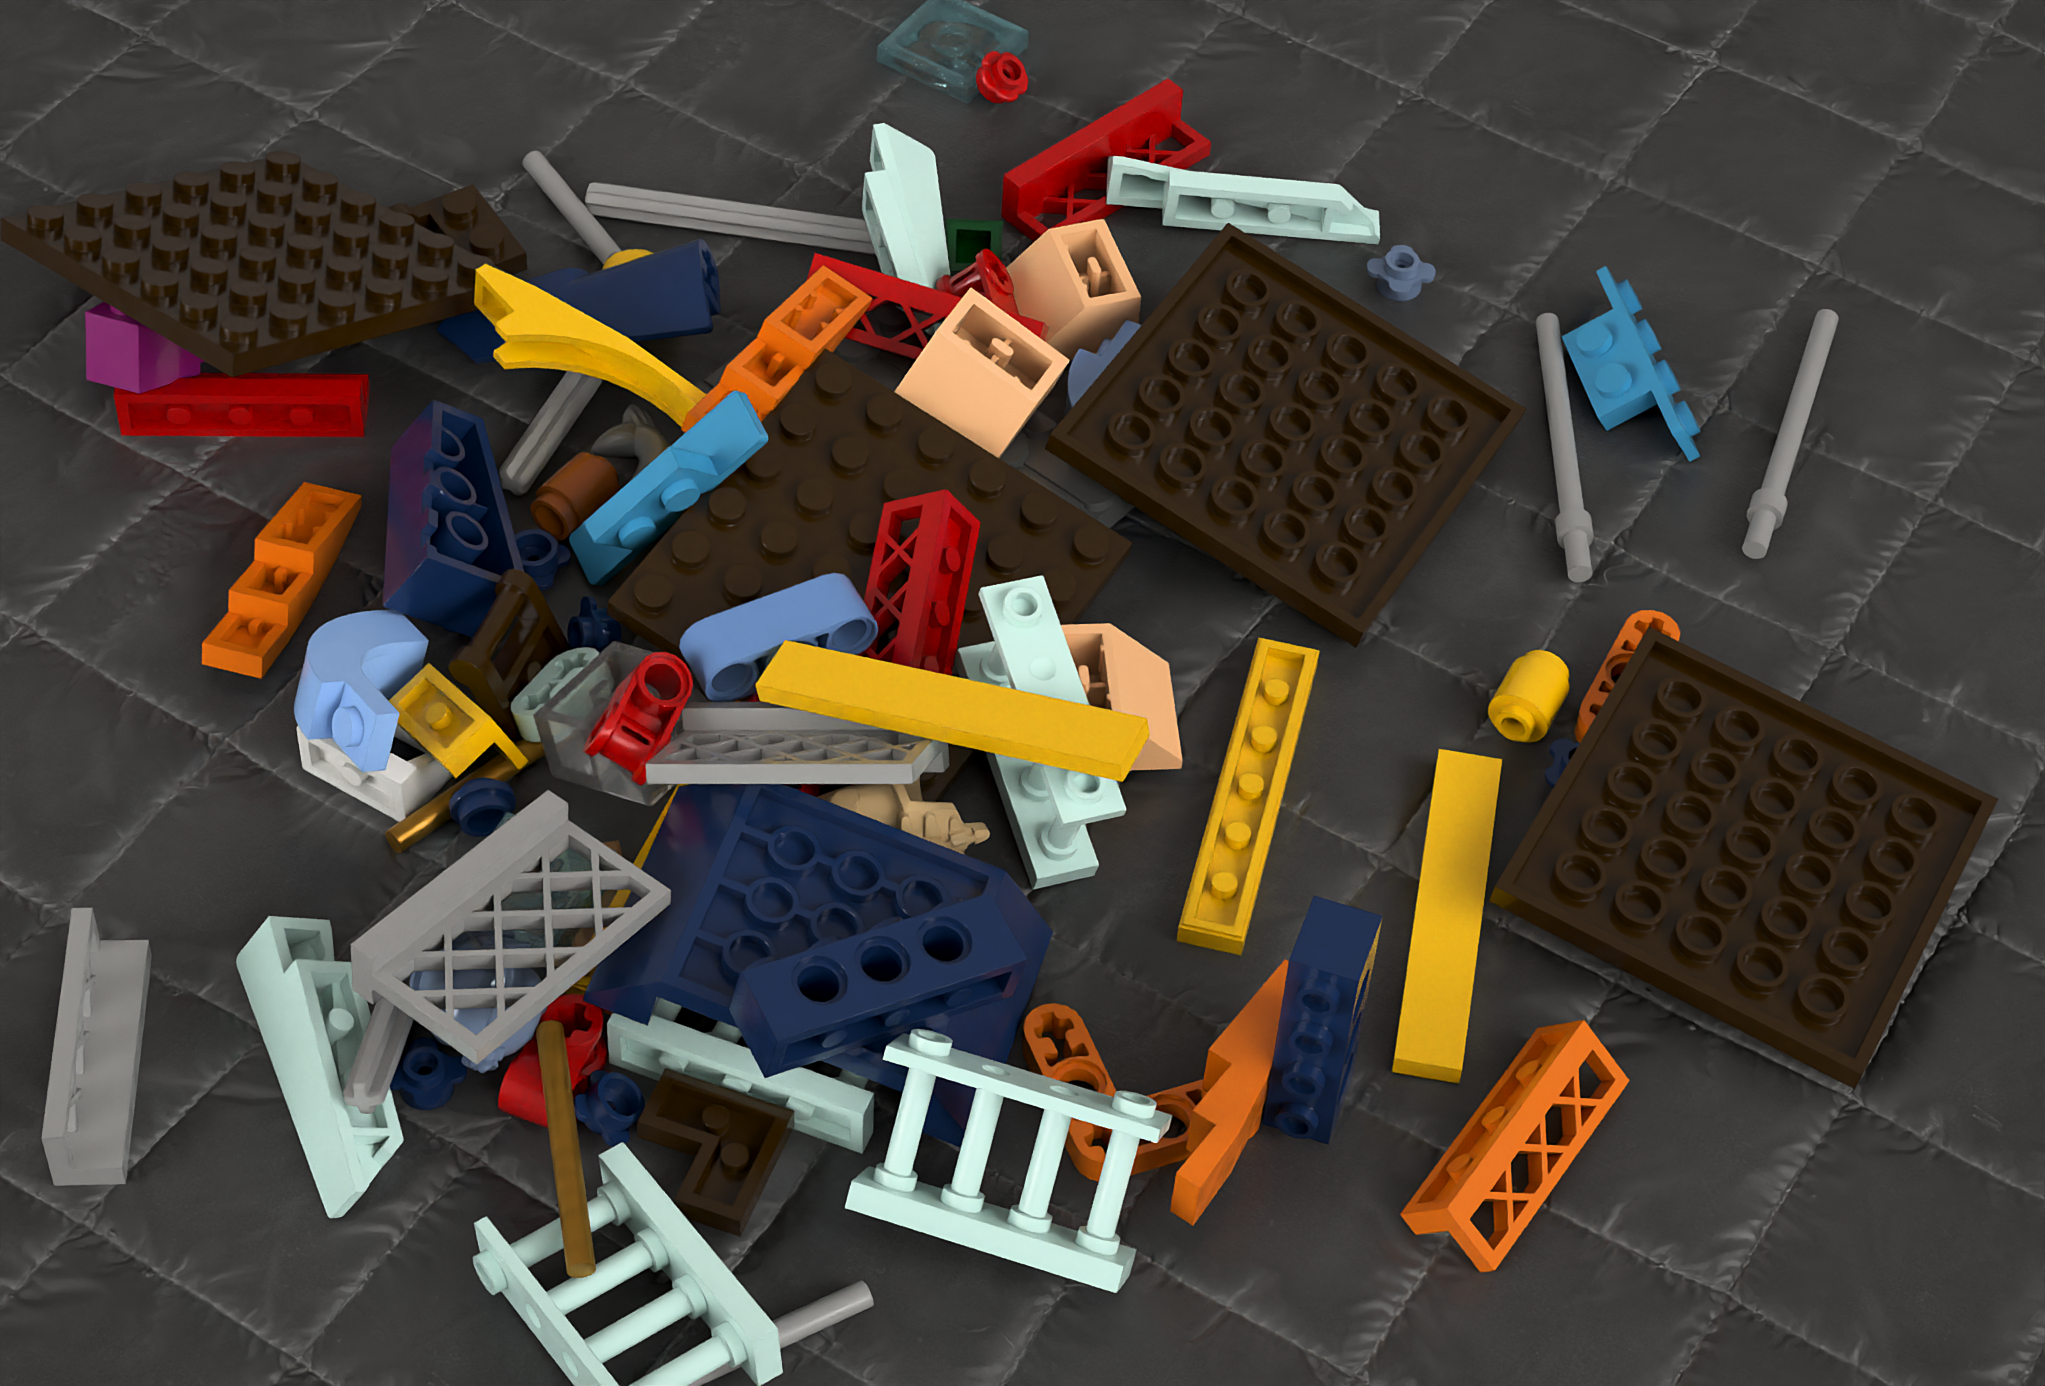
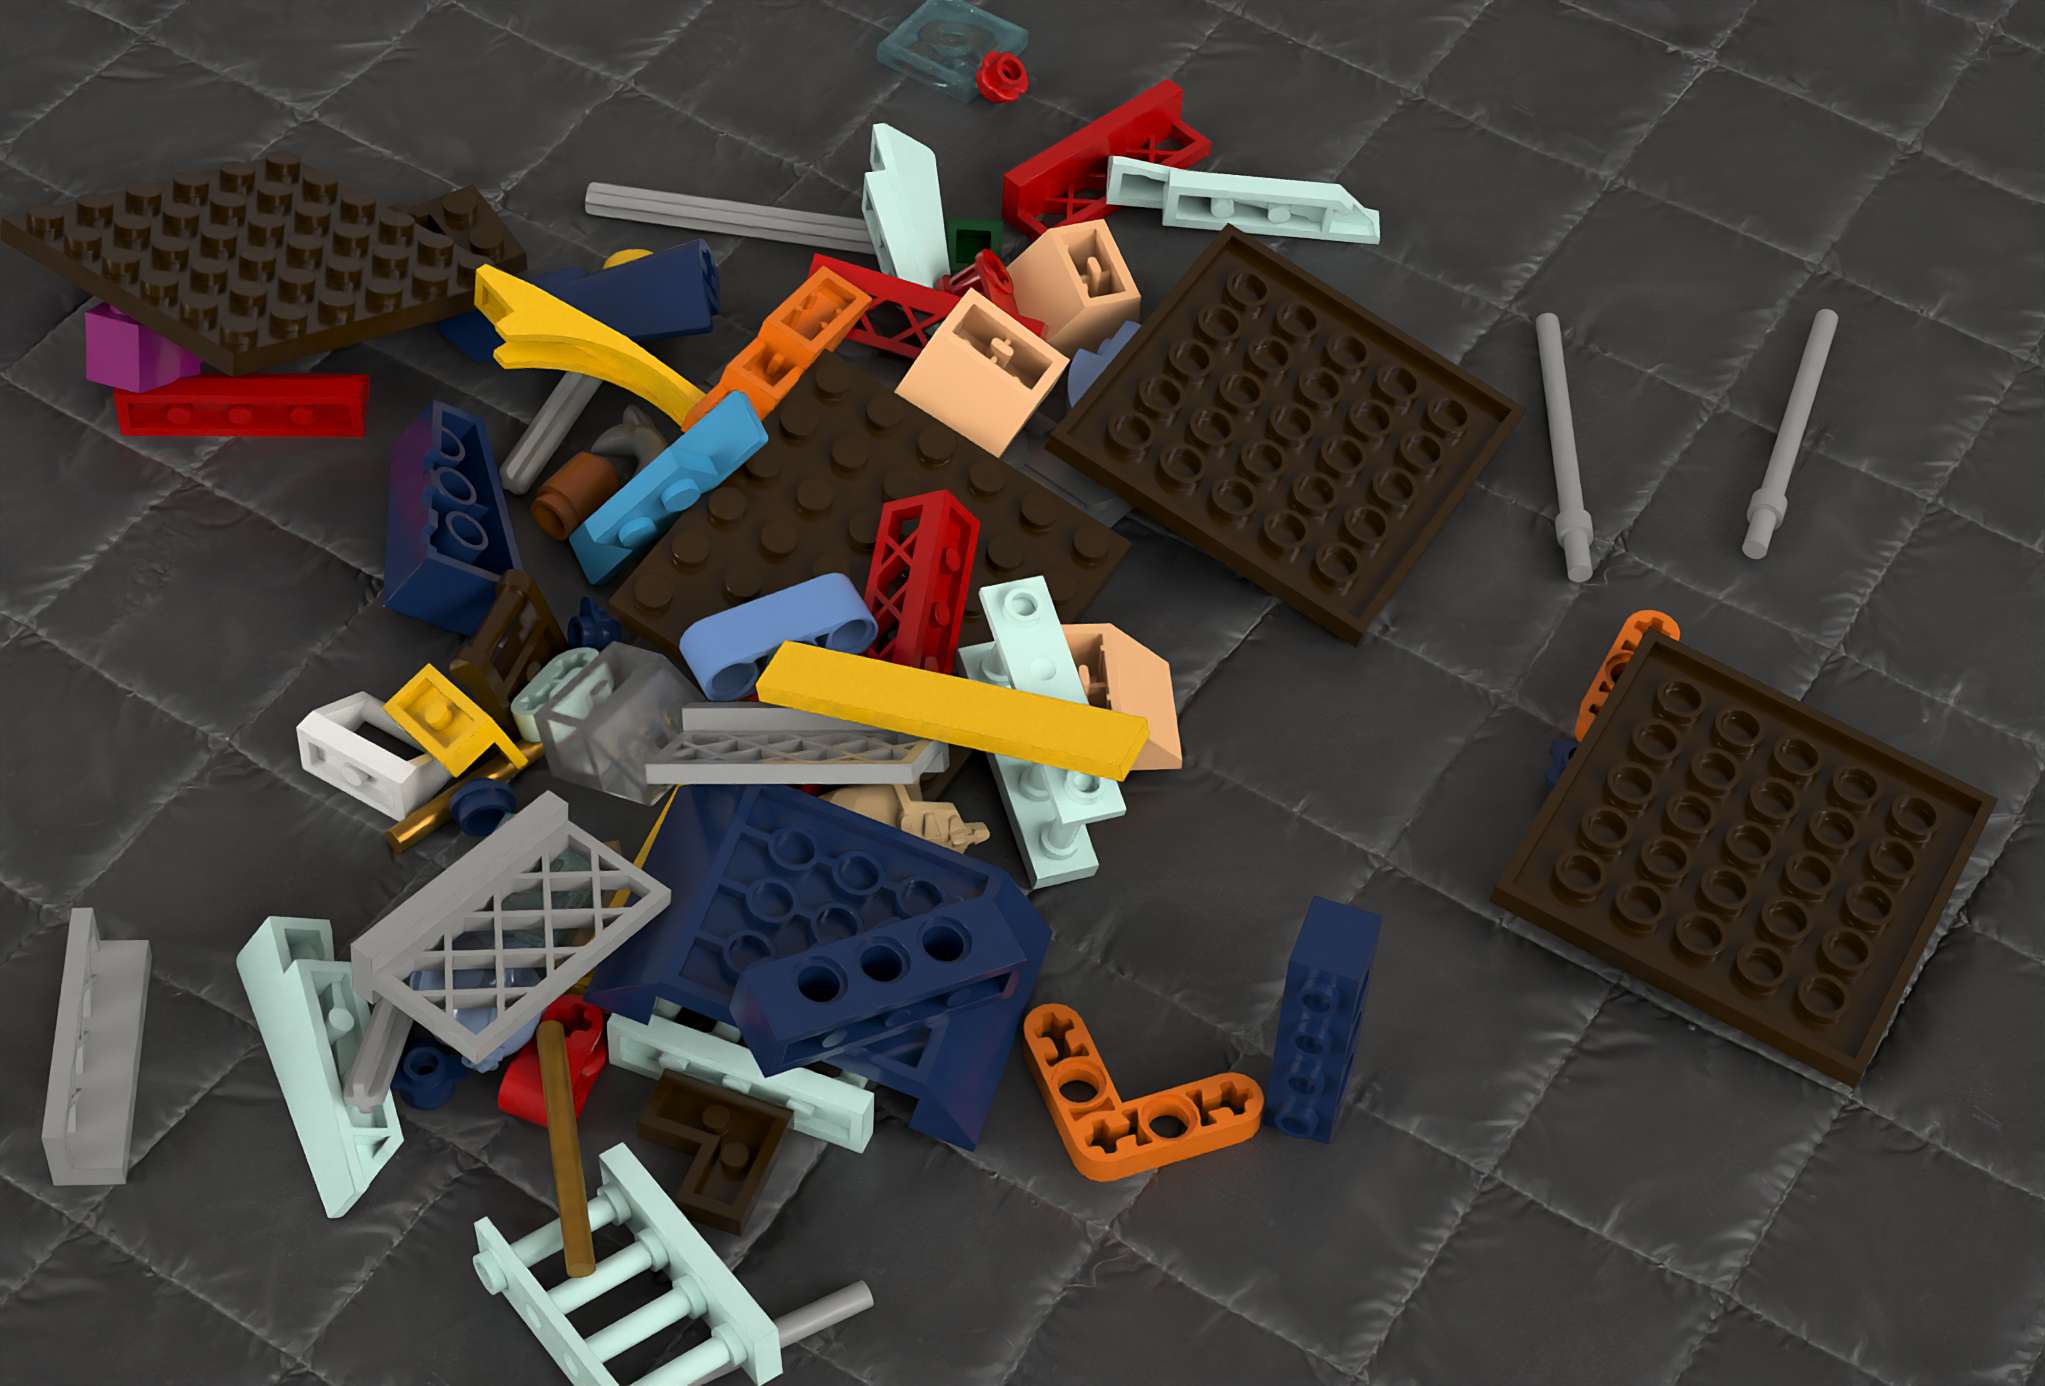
(283, 580): orange slope -> none
(350, 674): light blue arch -> none
(541, 556): dark blue plate -> none
(570, 206): light grey bar -> none
(610, 1106): dark blue plate -> none
(637, 722): red piece -> none
(959, 1208): light aqua fence -> none
(1236, 1092): orange slope -> none
(1248, 797): yellow tile -> none
(1400, 273): sand blue plate -> none
(1447, 917): yellow tile -> none
(1498, 1131): orange fence -> none
(1530, 696): yellow brick -> none
(1619, 366): dark azure bracket -> none

